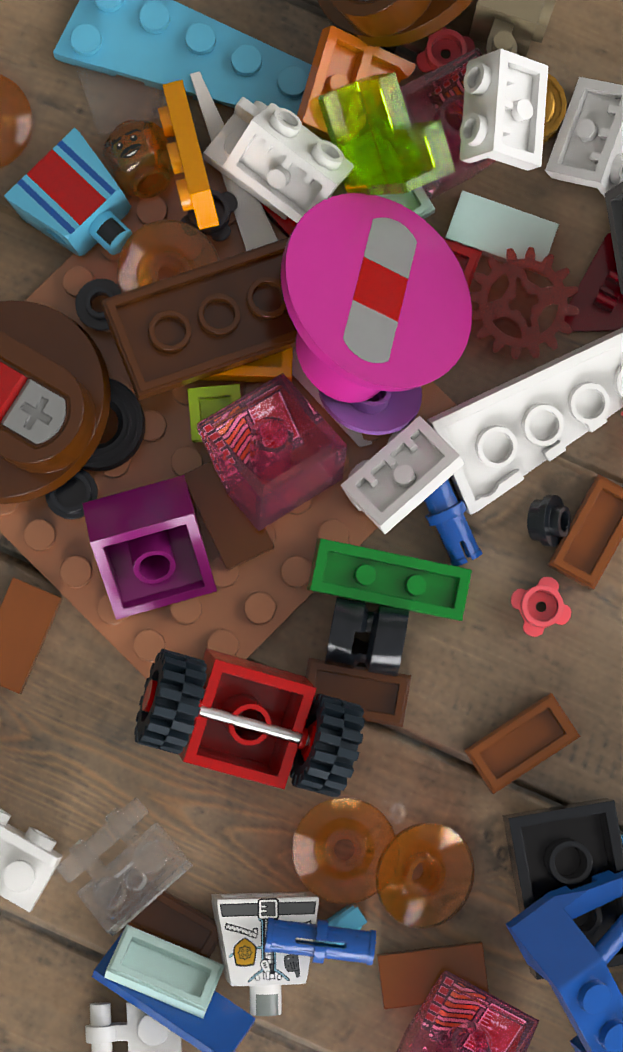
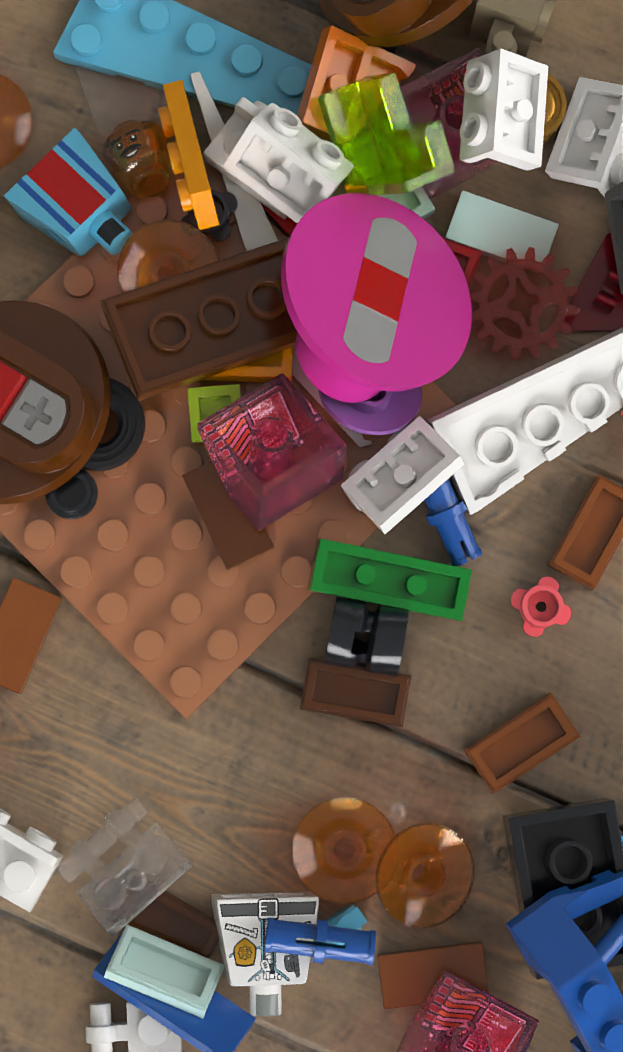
(85, 297): black plate -> none
(149, 547): magenta slope -> none
(249, 721): brick -> none
(439, 41): coral plate -> none
(548, 520): black plate -> none

